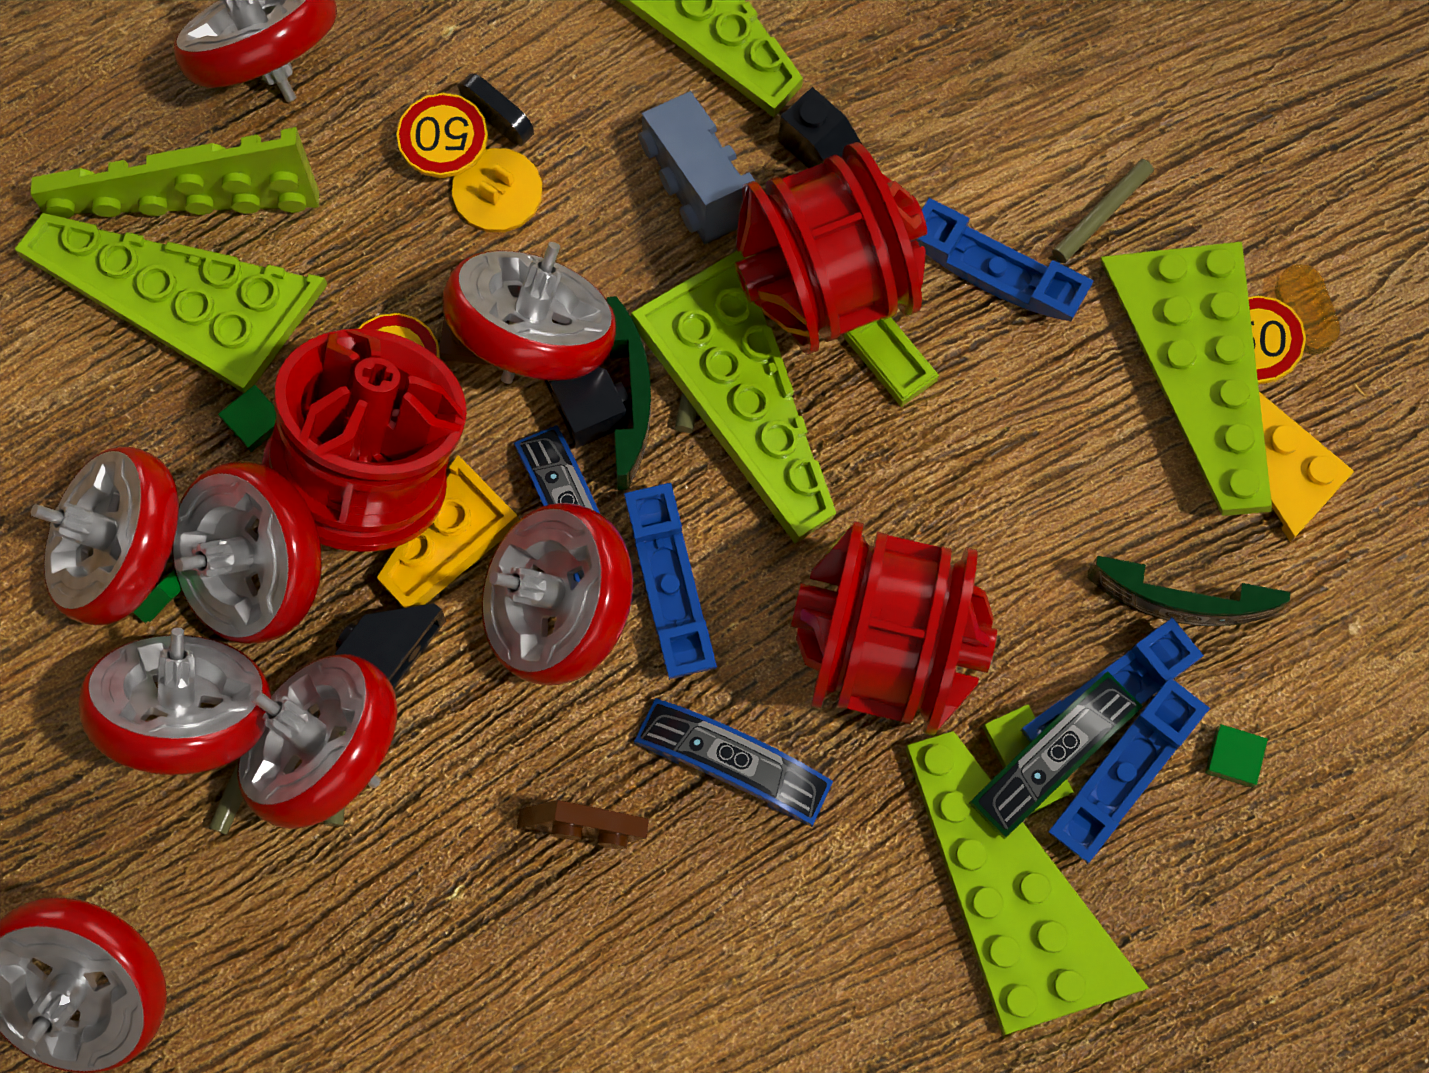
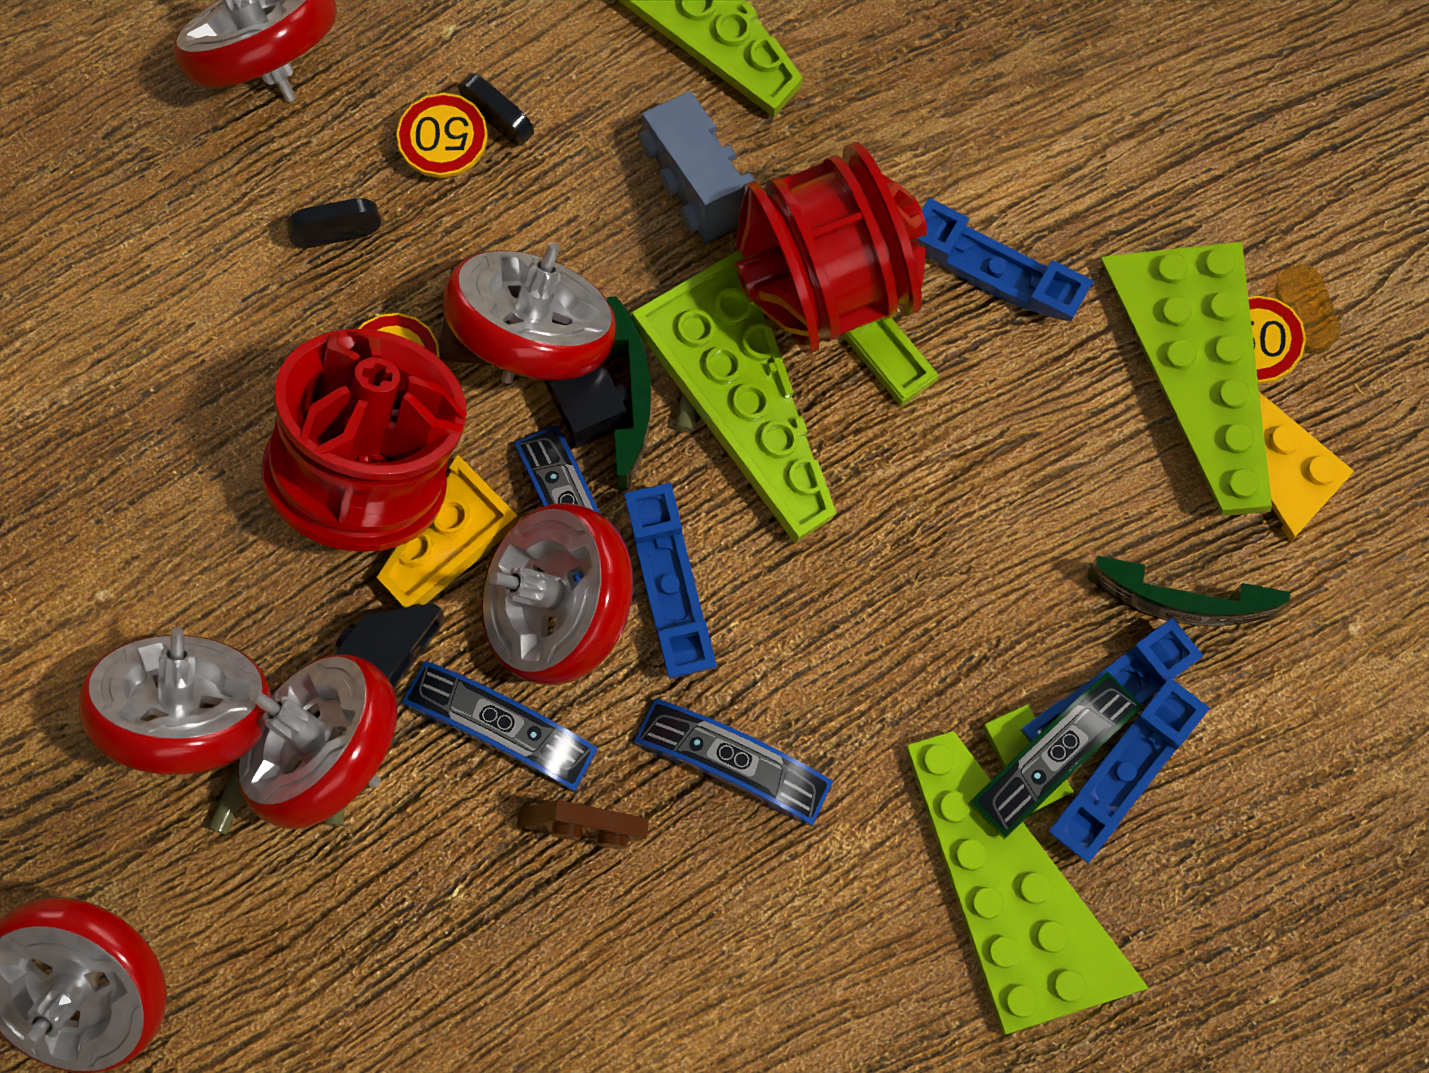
(89, 535): wheel -> none
(158, 598): green tile -> none
(190, 180): lime wing -> none
(191, 299): lime wing -> none
(220, 552): flat silver wheel -> none
(250, 418): green tile -> none
(333, 222): none -> black tile
(498, 191): yellow piece -> none
(501, 724): none -> slope
(815, 129): black slope -> none
(894, 628): red wheel -> none
(1102, 211): olive bar -> none
(1236, 756): green tile -> none

